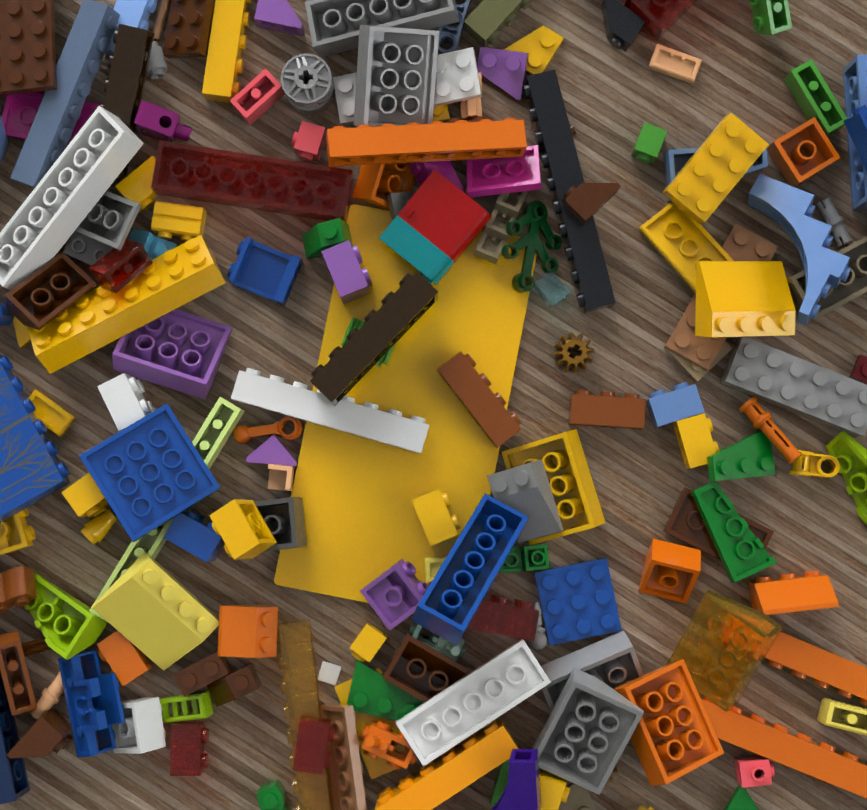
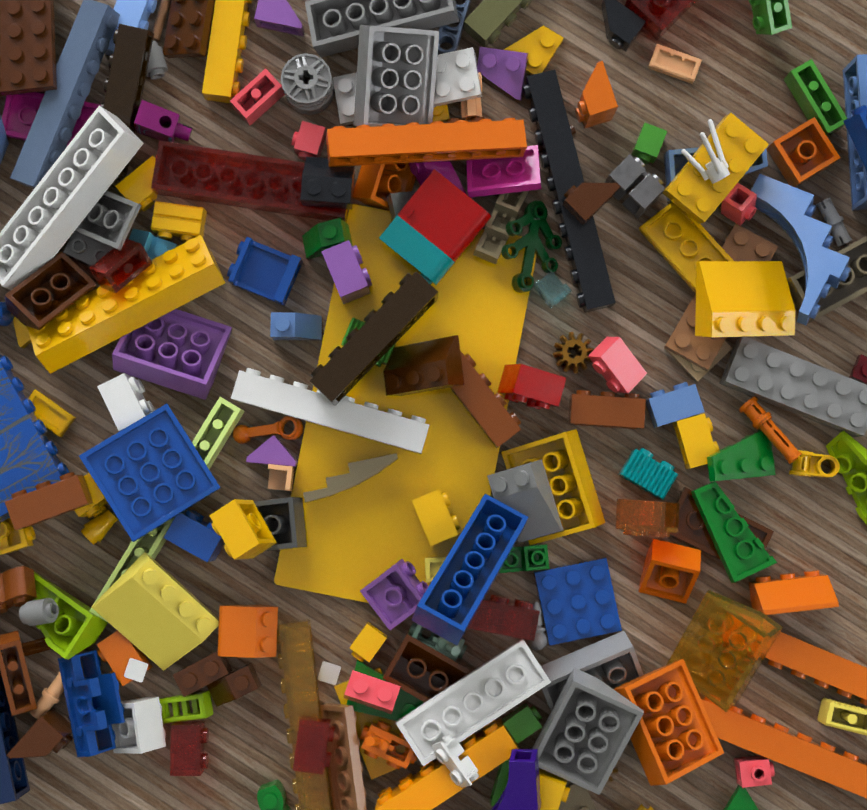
(39, 612): none -> light grey brick
(48, 500): none -> dark orange brick
(136, 670): none -> white sticker
(295, 326): none -> medium blue slope
(327, 185): none -> black slope
(359, 472): none -> dark tan slope
(371, 692): none -> coral brick
(424, 367): none -> reddish brown slope
(461, 770): none -> white hinge
(522, 722): none -> bright green brick
(531, 386): none -> red brick
(597, 99): none -> orange slope
(617, 365): none -> coral brick
(648, 188): none -> flat silver piece
(648, 473): none -> teal brick
(652, 516): none -> clear orange brick
(716, 167): none -> white plant
(739, 204): none -> coral brick

